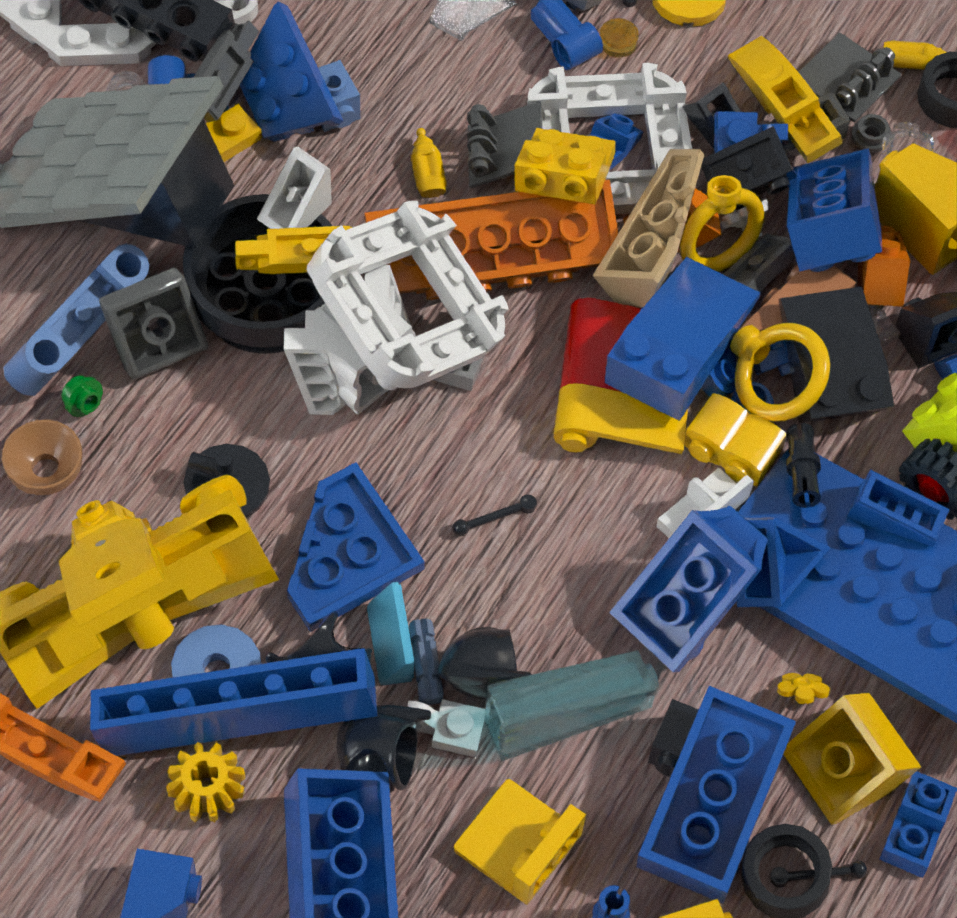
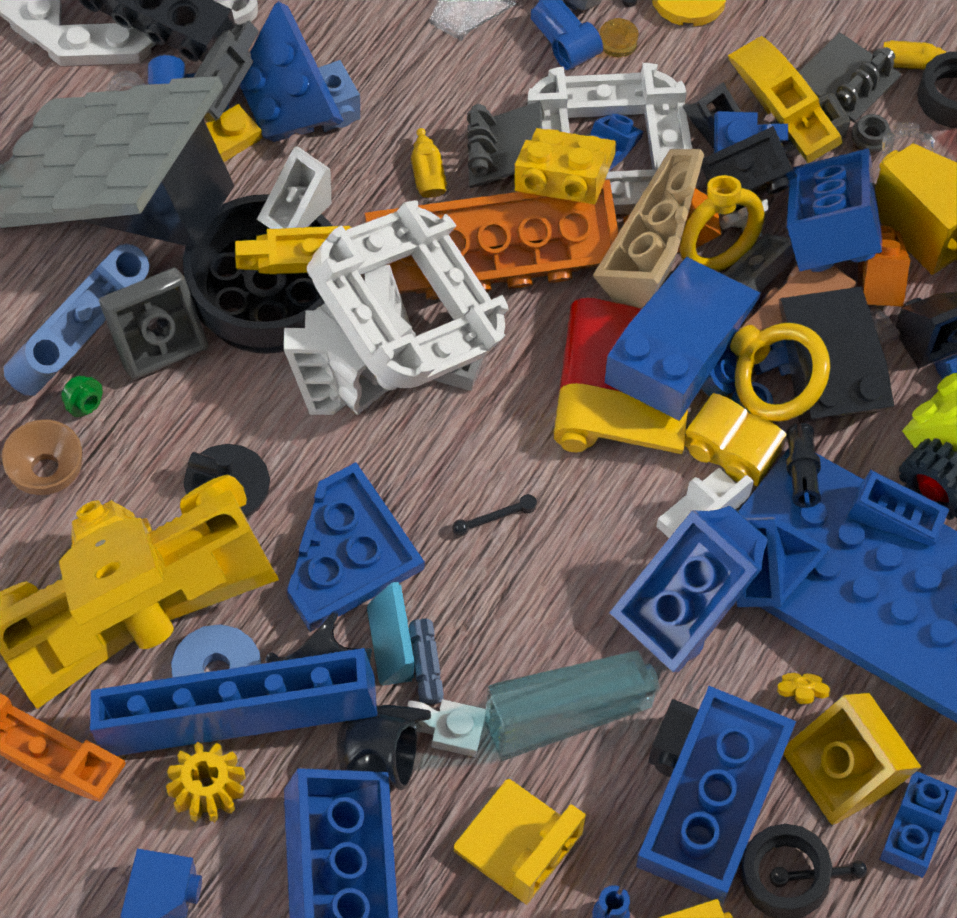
(479, 660): black piece -> none

